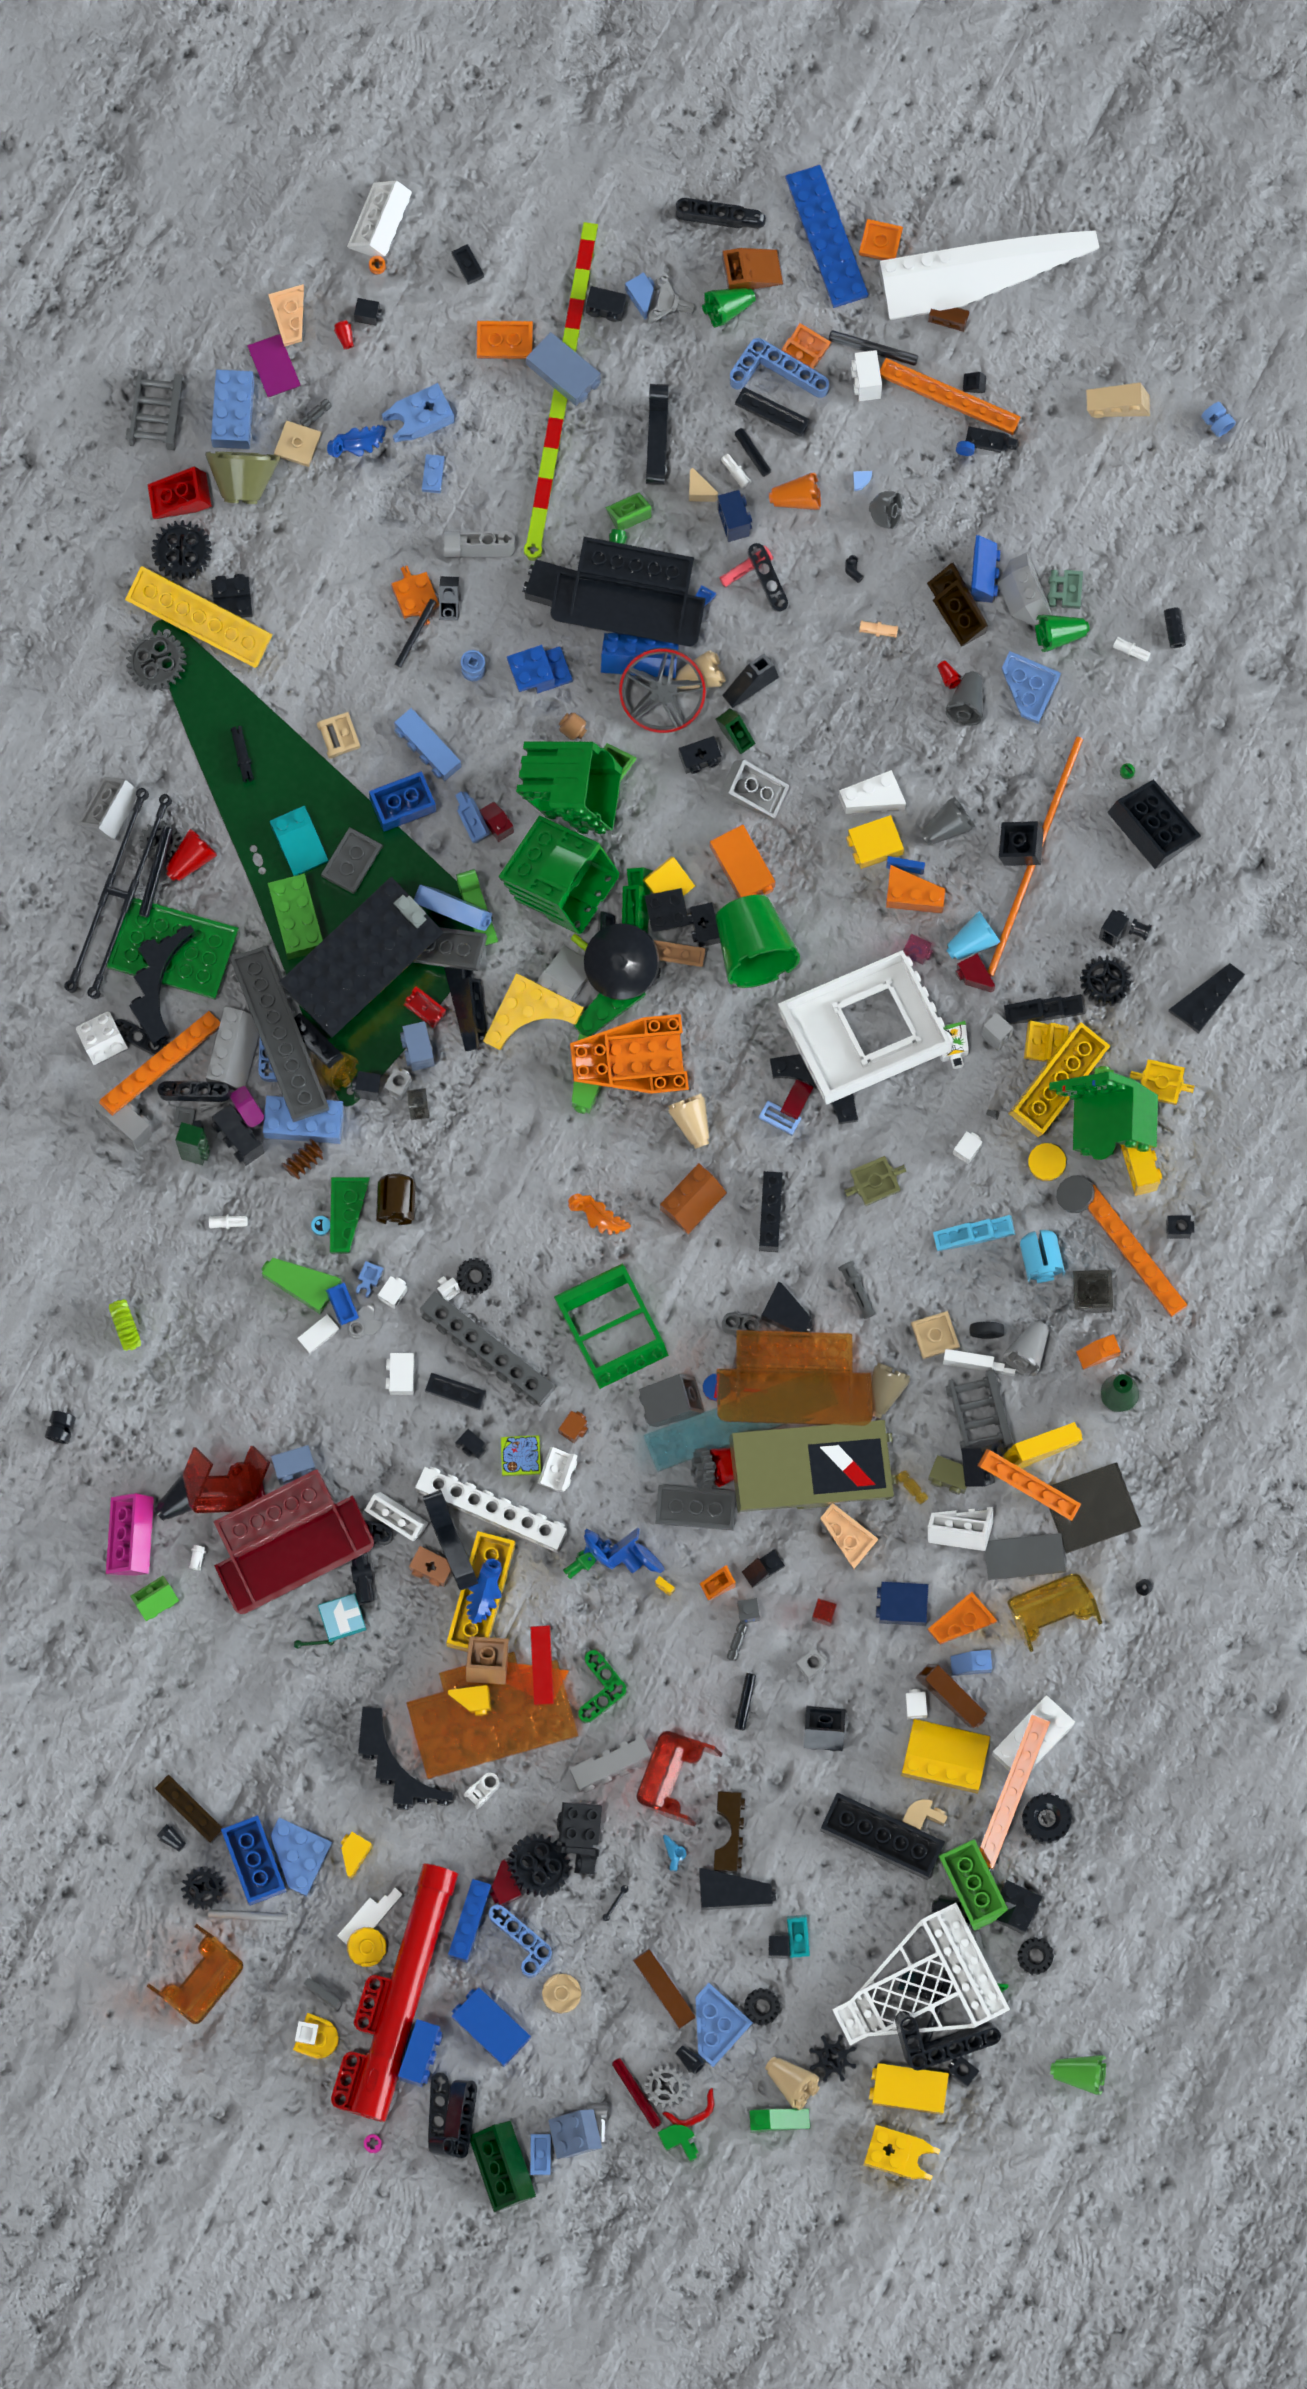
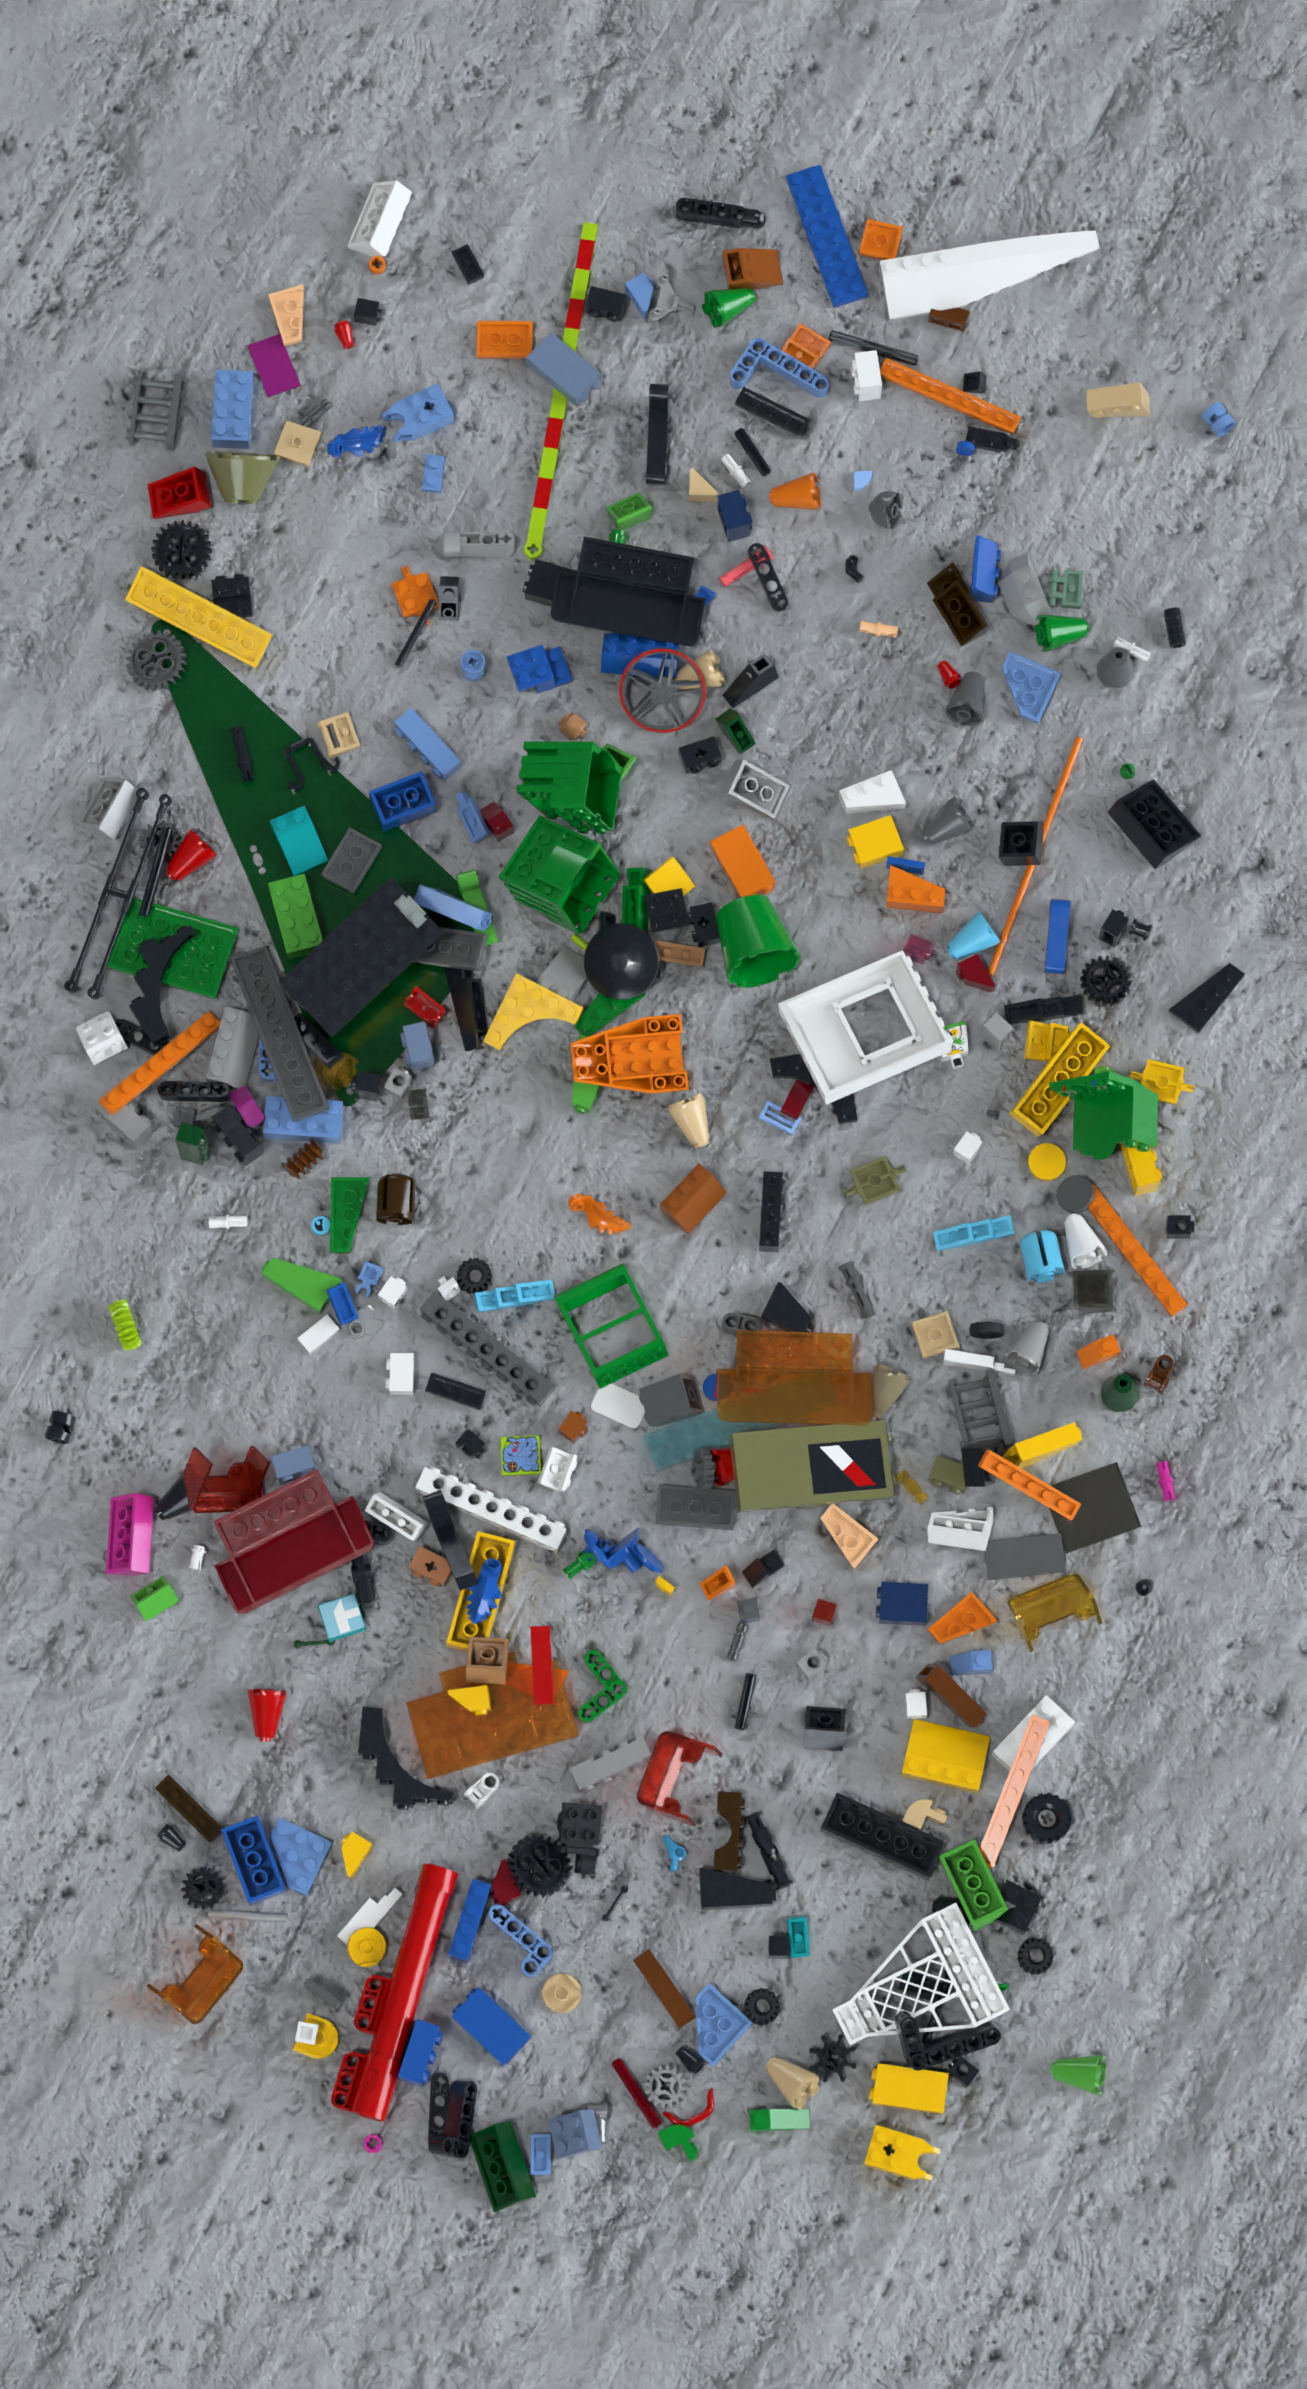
(266, 1711): none -> red cone
(296, 746): none -> black piece
(514, 1296): none -> medium azure slope
(619, 1405): none -> white sticker
(764, 1842): none -> black piece
(1057, 936): none -> blue beam
(1082, 1243): none -> white cone
(1115, 668): none -> dark grey cone
(1158, 1377): none -> reddish brown piece
(1165, 1481): none -> dark pink pin

